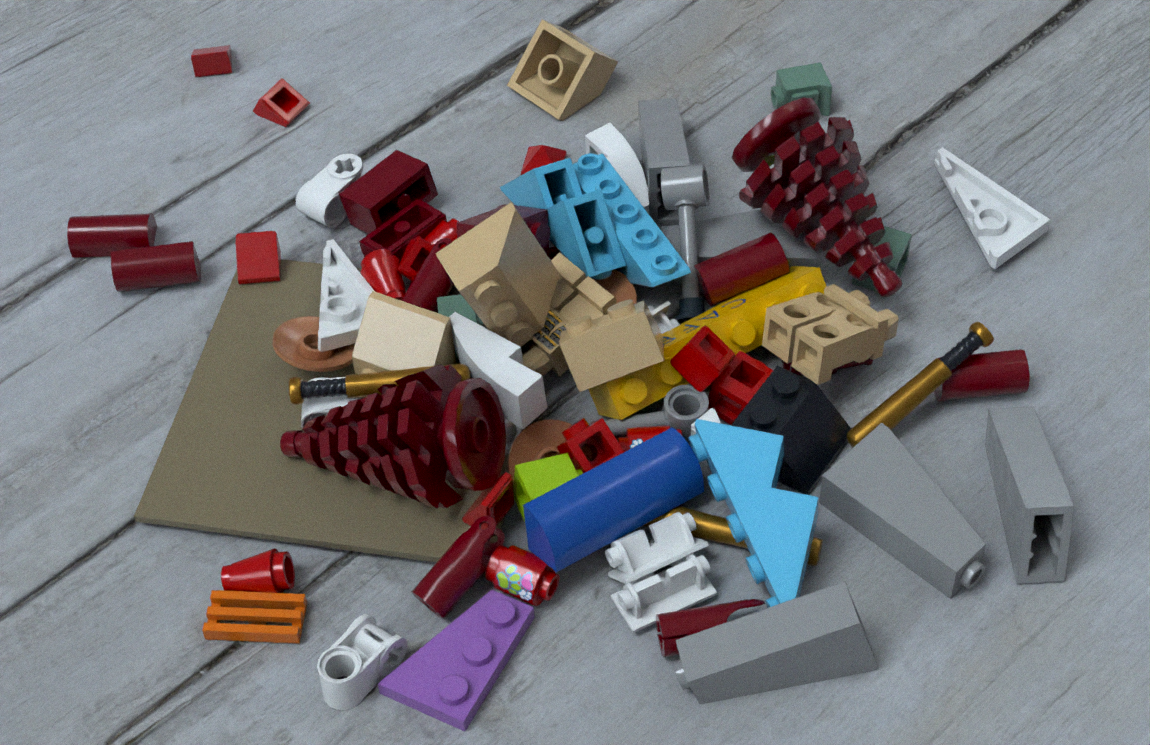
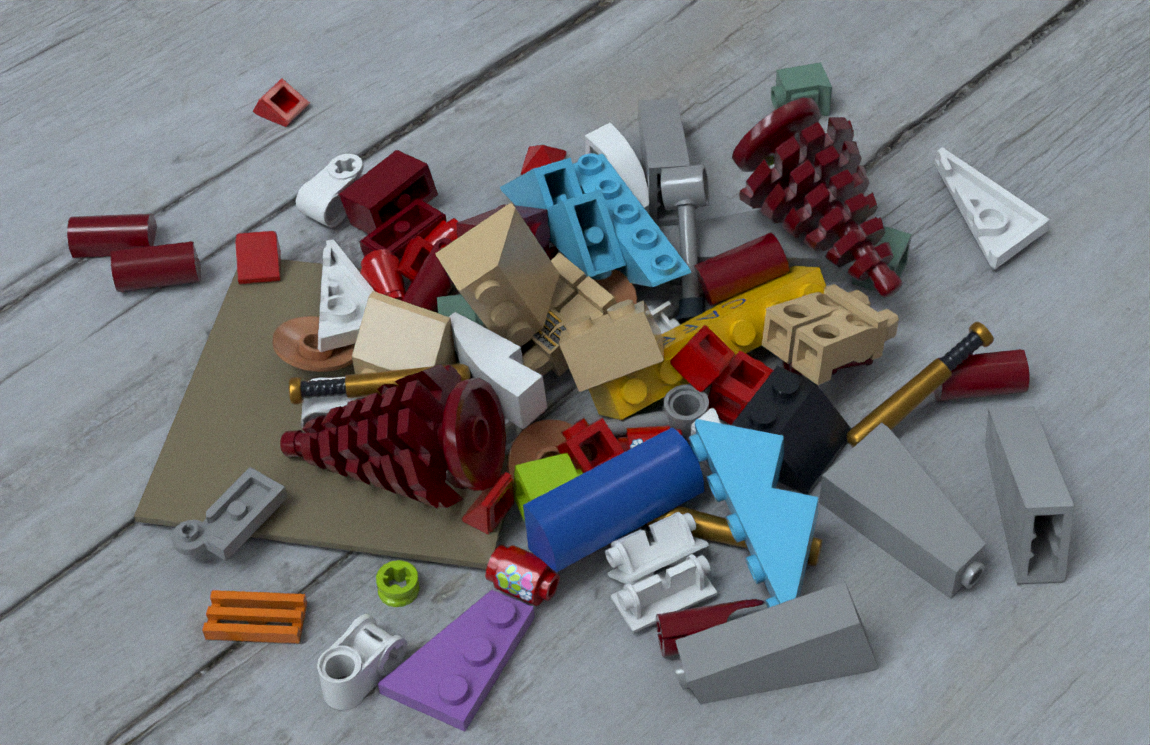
(212, 61): red slope -> none
(231, 517): none -> light grey hinge
(264, 572): red cone -> none
(395, 595): none -> lime bush
(458, 568): dark red piece -> none
(561, 71): tan slope -> none

